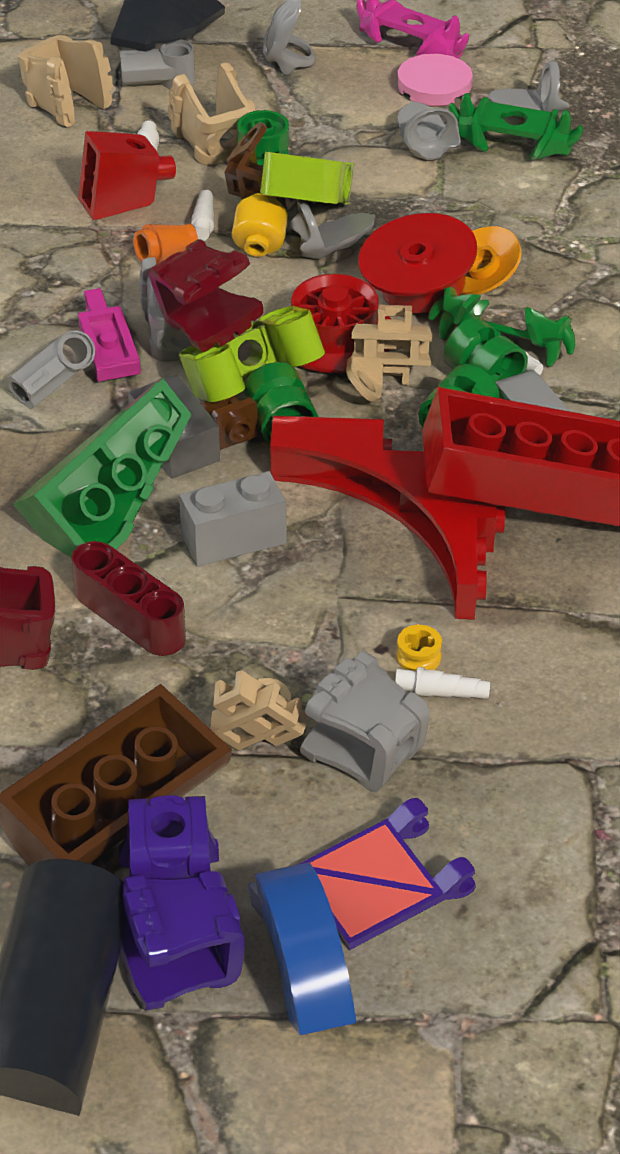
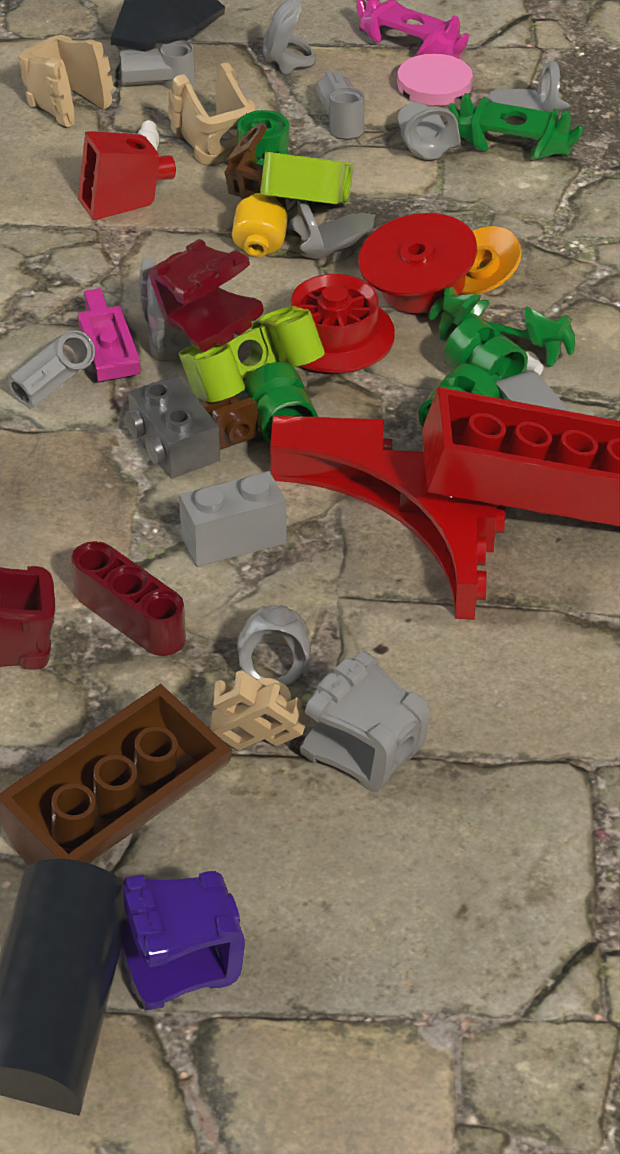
(108, 476): green wedge -> none
(162, 240): orange cone -> none
(168, 838): dark purple piece -> none
(203, 215): white animal -> none
(279, 621): none -> light grey piece
(305, 947): blue arch -> none
(342, 105): none -> light grey piece
(372, 363): tan piece -> none
(380, 882): flag -> none
(419, 636): yellow bush -> none
(437, 683): white animal -> none

